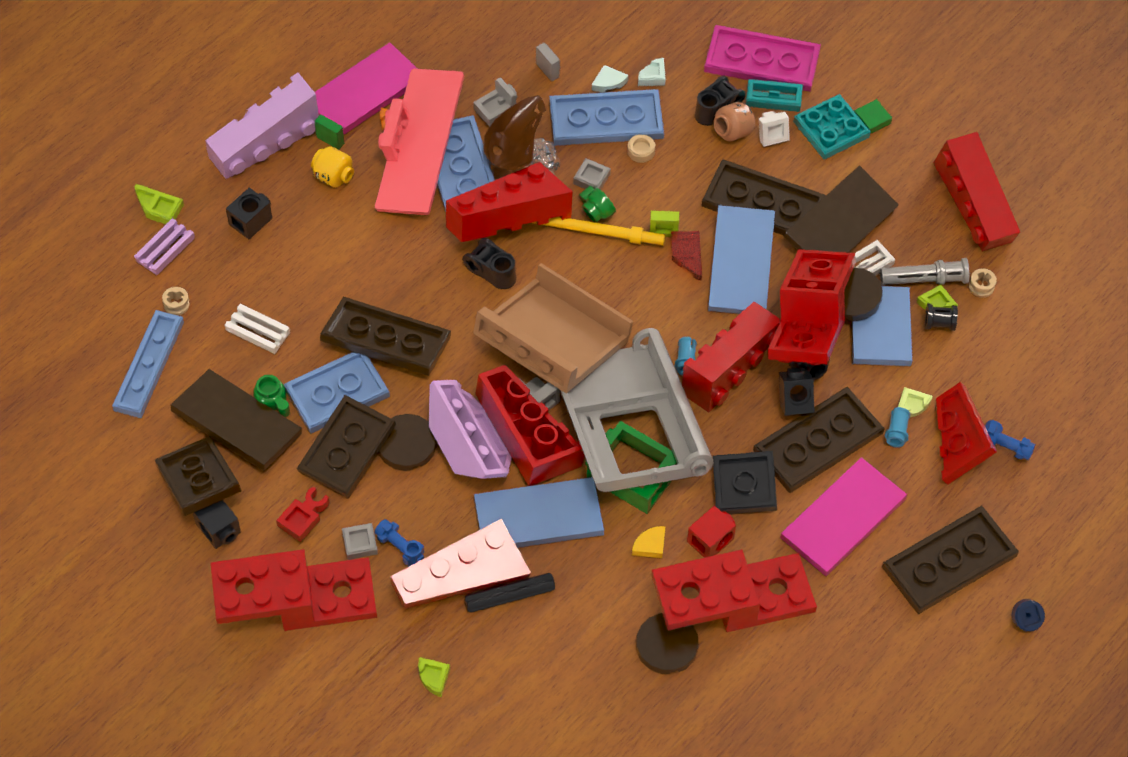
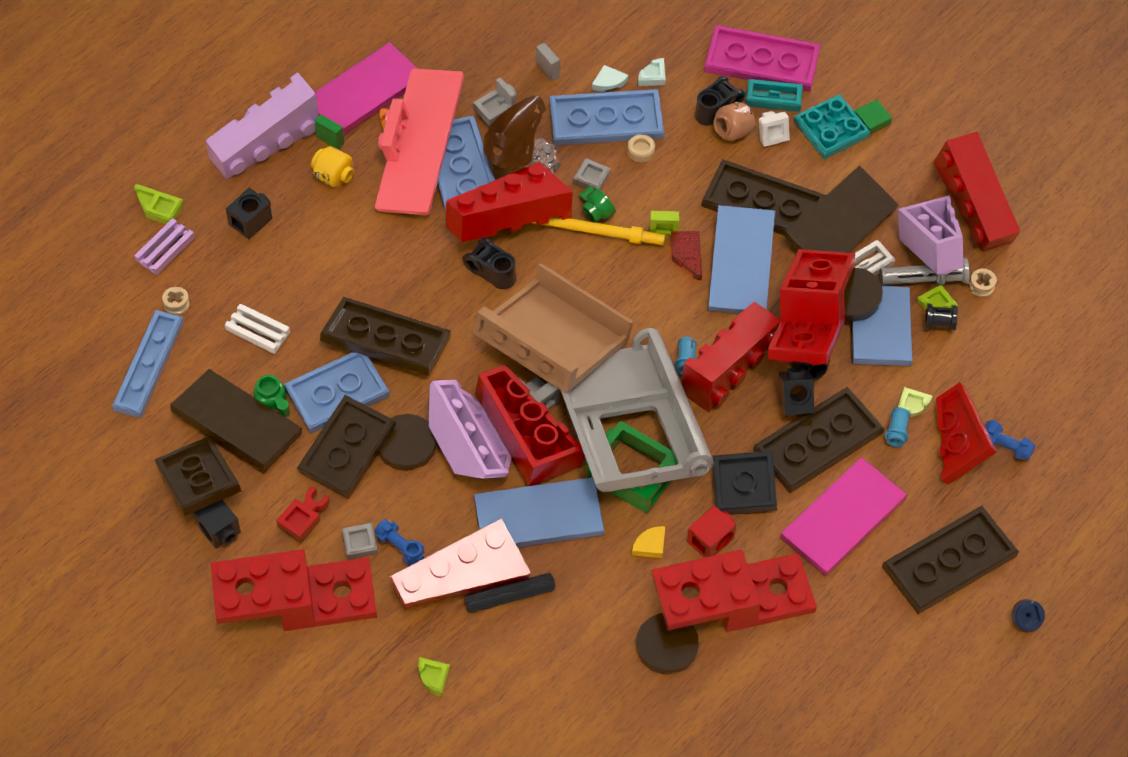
(933, 234): none -> lavender wedge

